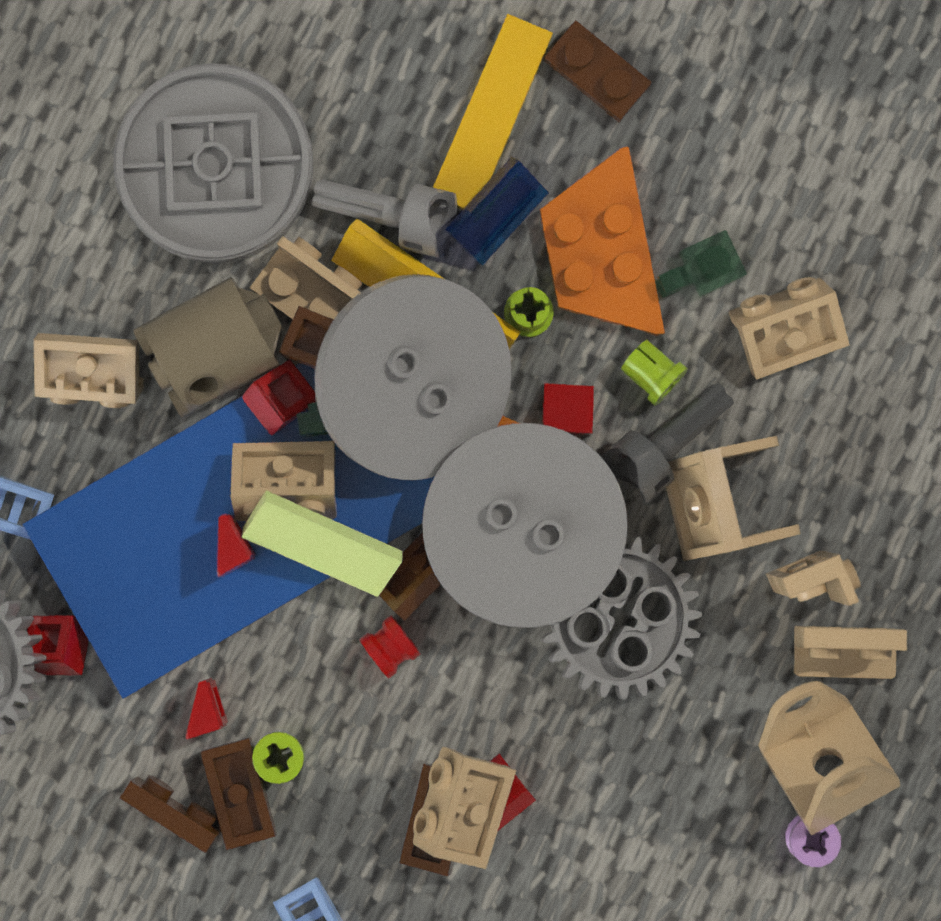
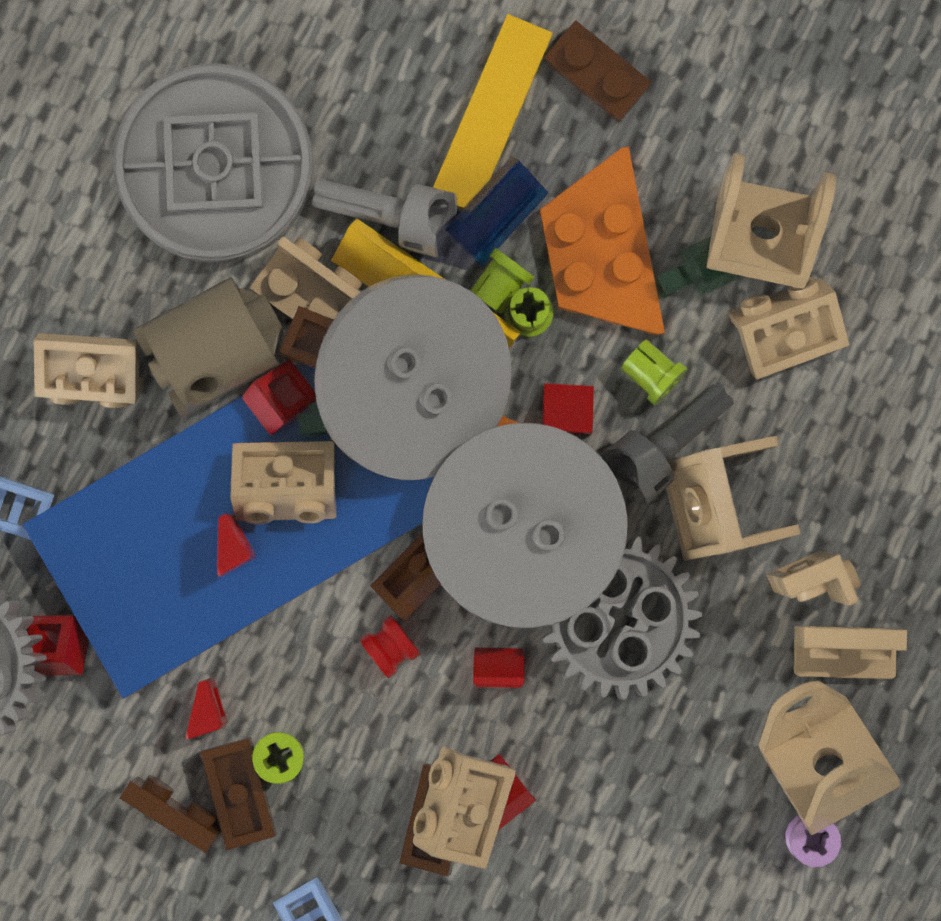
(322, 543): yellowish green tile -> none
(498, 667): none -> red slope
(500, 281): none -> lime bush
(792, 217): none -> tan hose

